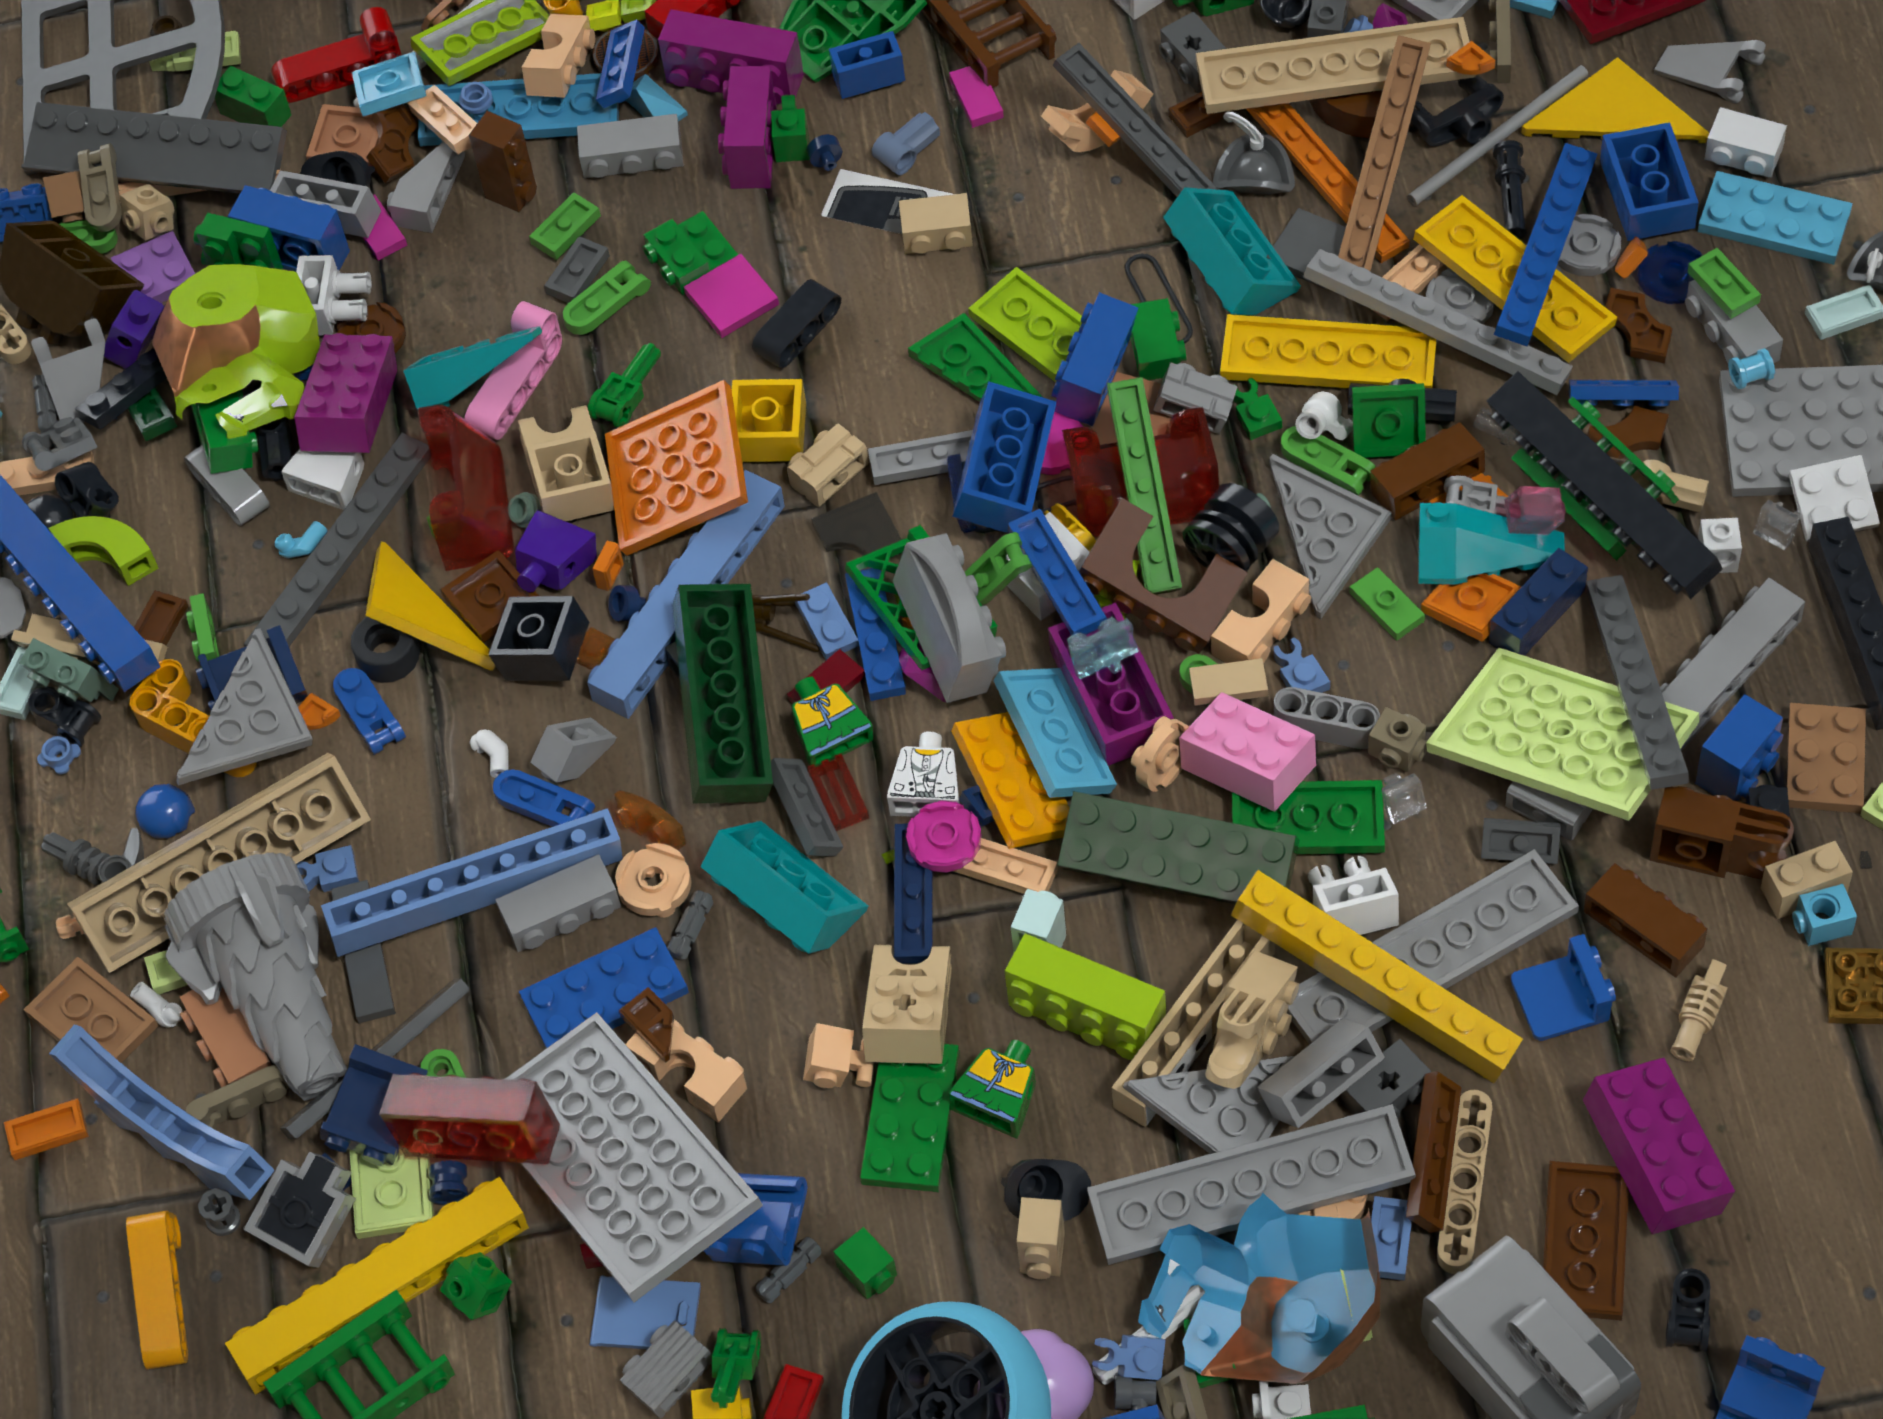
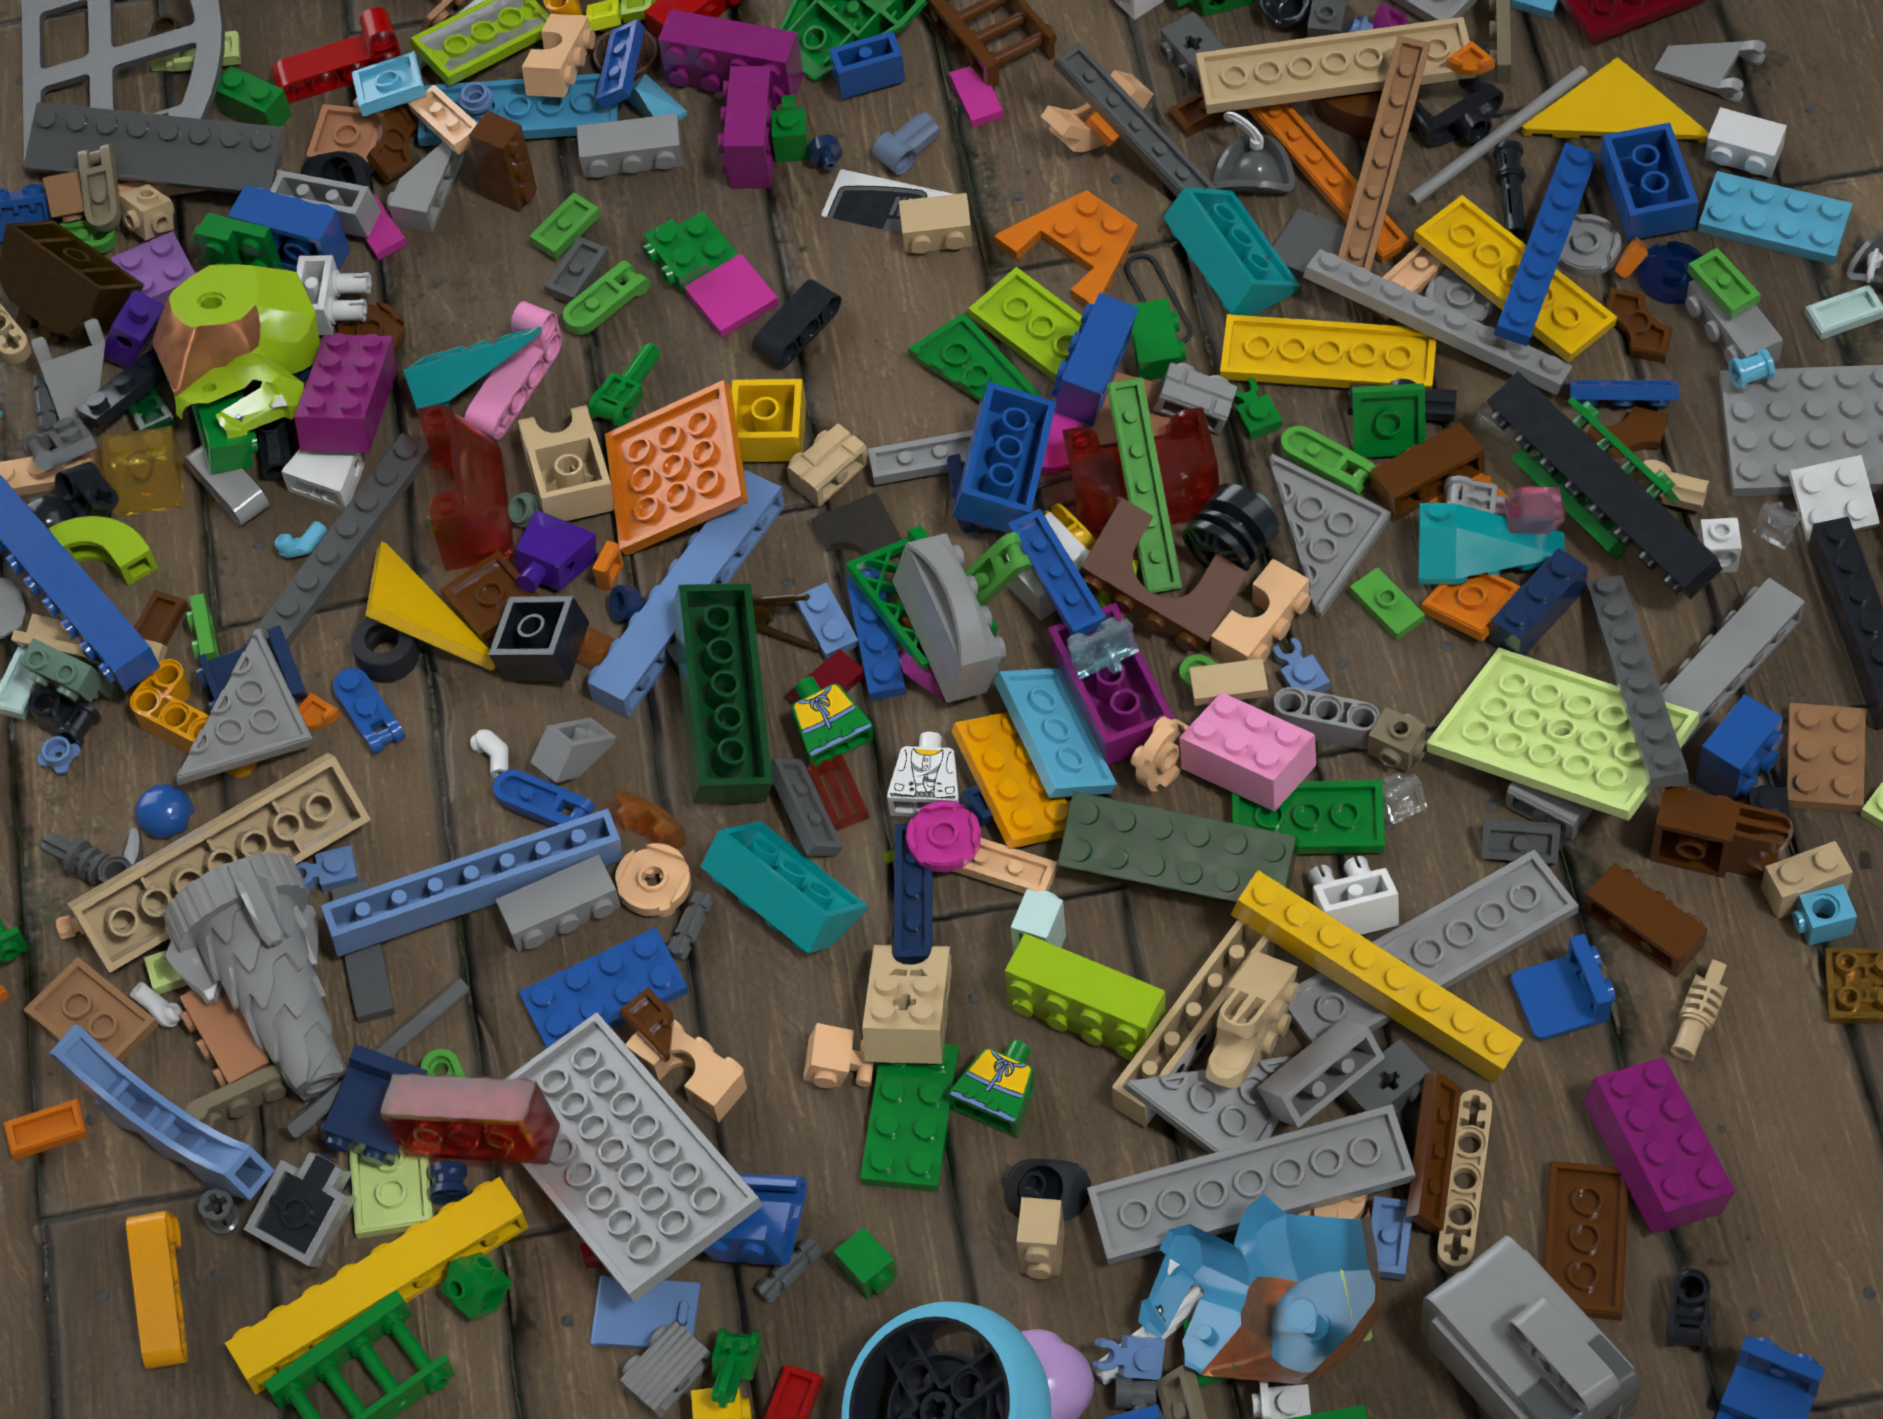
(144, 470): none -> clear yellow slope
(1082, 230): none -> orange wing
(1323, 414): white piece -> none

